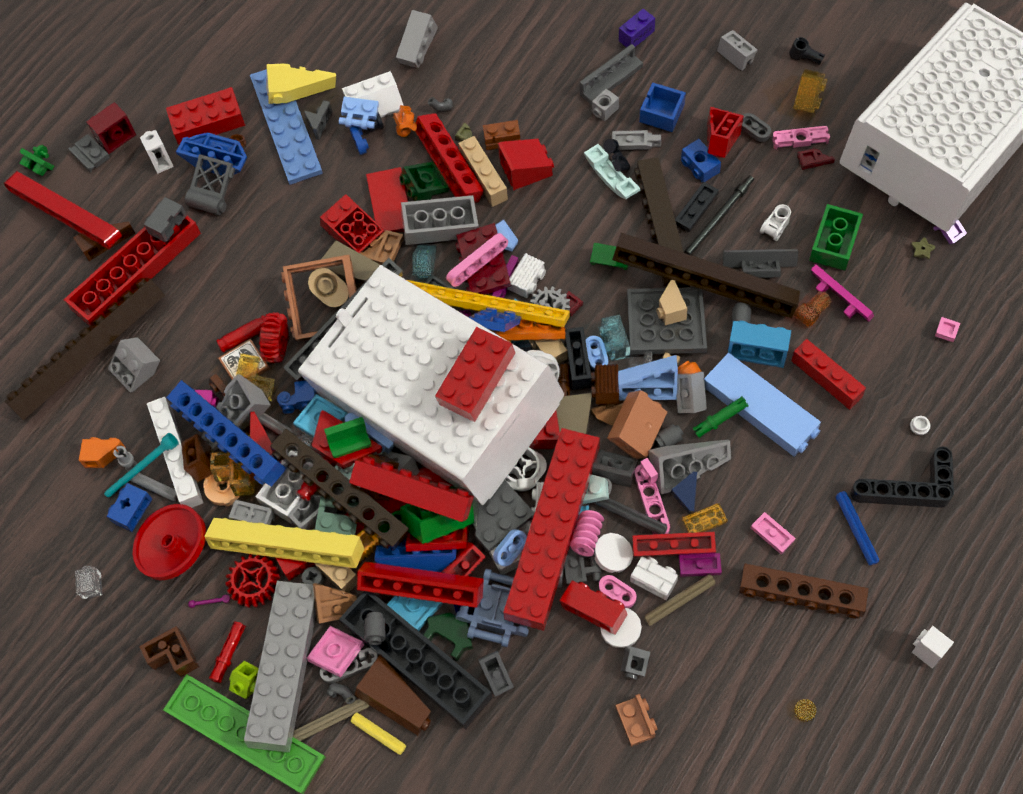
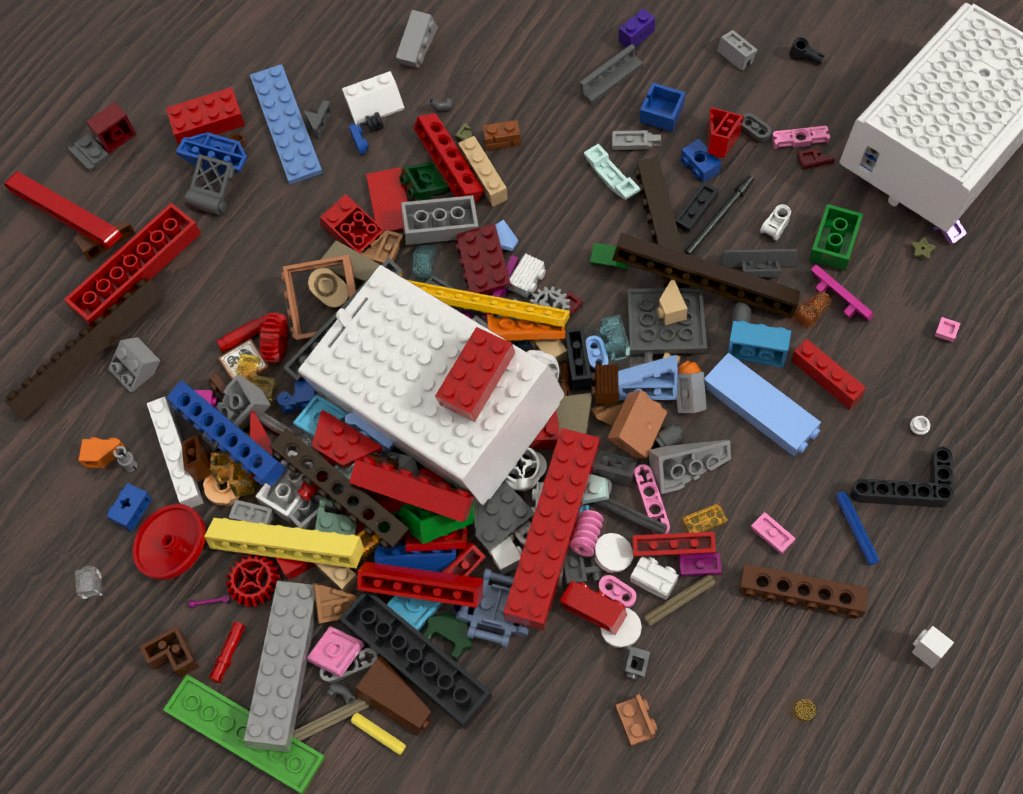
(39, 154): green hips -> none
(153, 145): white torso -> none
(155, 486): light grey axle -> none
(164, 218): dark grey brick -> none
(168, 443): teal piece -> none
(243, 679): lime brick -> none
(289, 84): light yellow wedge -> none
(312, 571): dark grey wheel -> none
(347, 437): green panel -> none
(361, 109): light blue plate -> none
(374, 628): dark grey brick -> none
(404, 121): orange hips -> none
(477, 260): bright pink beam -> none
(495, 673): dark grey slope -> none
(496, 320): blue plate -> none
(509, 548): light blue plate -> none
(524, 162): red slope -> none
(605, 105): light grey brick -> none
(618, 160): black piece -> none
(647, 471): bright pink plate -> none
(686, 492): dark blue slope -> none
(718, 418): green pin -> none
(809, 90): clear yellow brick -> none

